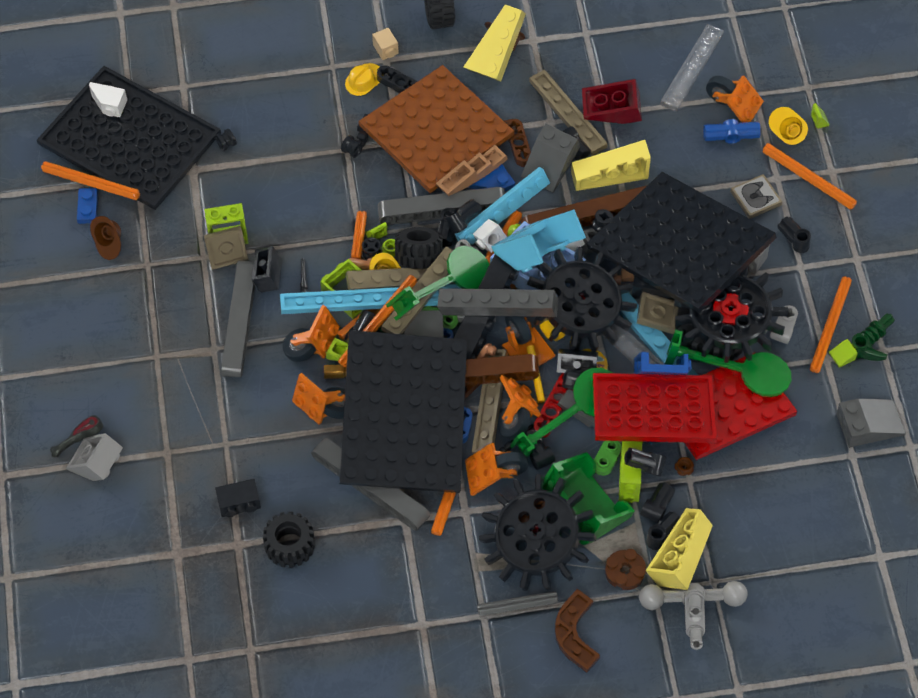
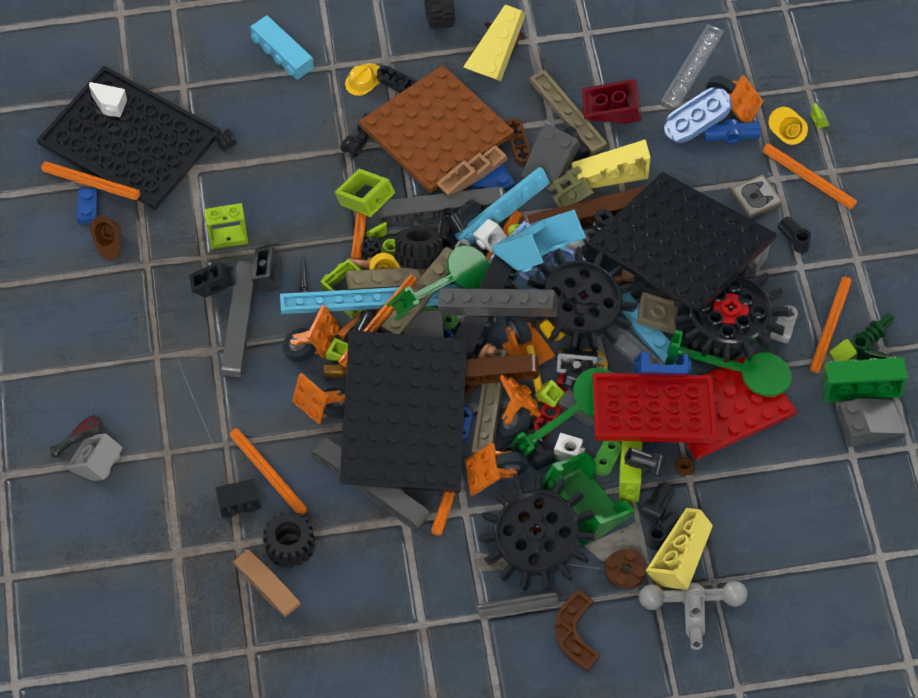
(212, 279): none -> black brick
(225, 247): dark tan tile -> none
(266, 583): none -> medium nougat slope
(269, 473): none -> orange axle
(281, 47): none -> medium azure brick
(368, 204): none -> lime window
(385, 44): tan brick -> none
(550, 393): none -> lime slope
(566, 441): none -> white brick
(575, 193): none -> olive plate
(698, 115): none -> tile
(863, 379): none -> green brick

